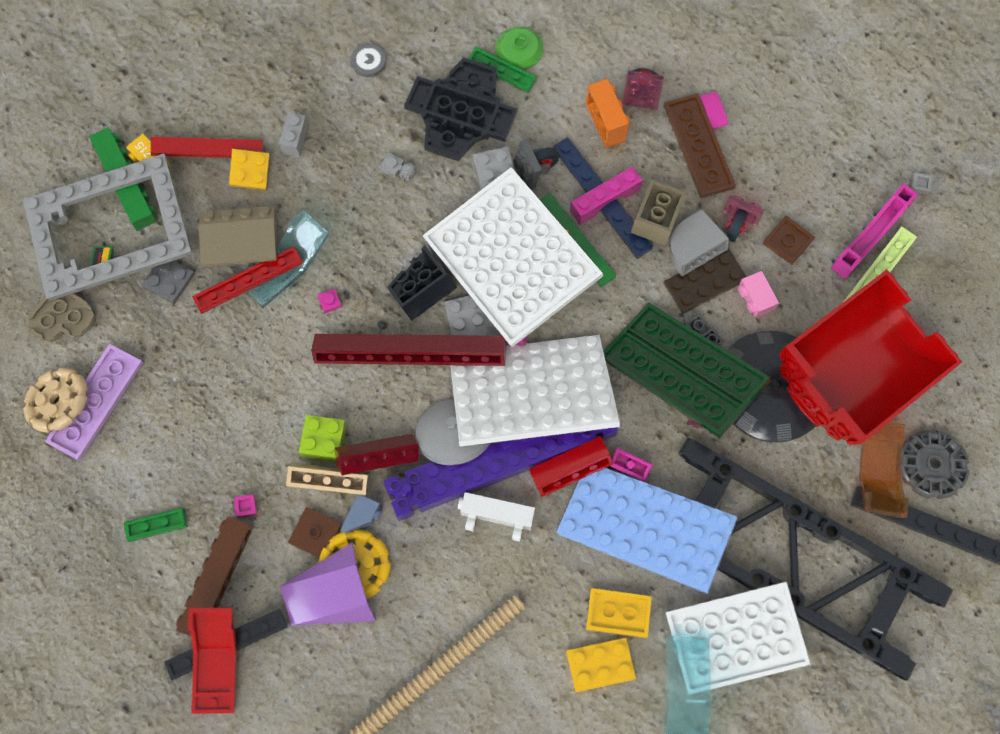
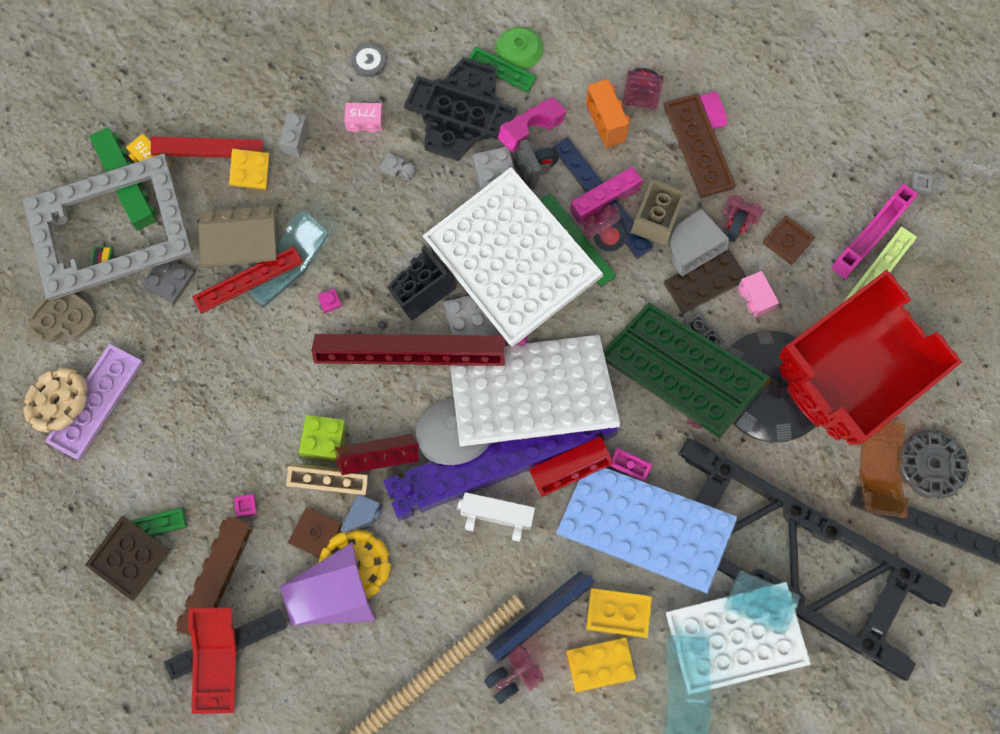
(128, 558): none -> dark brown plate
(363, 117): none -> bright pink brick
(525, 668): none -> clear pink plate
(540, 616): none -> dark blue arch
(546, 114): none -> dark pink arch
(606, 228): none -> clear pink plate
(761, 602): none -> clear light blue brick

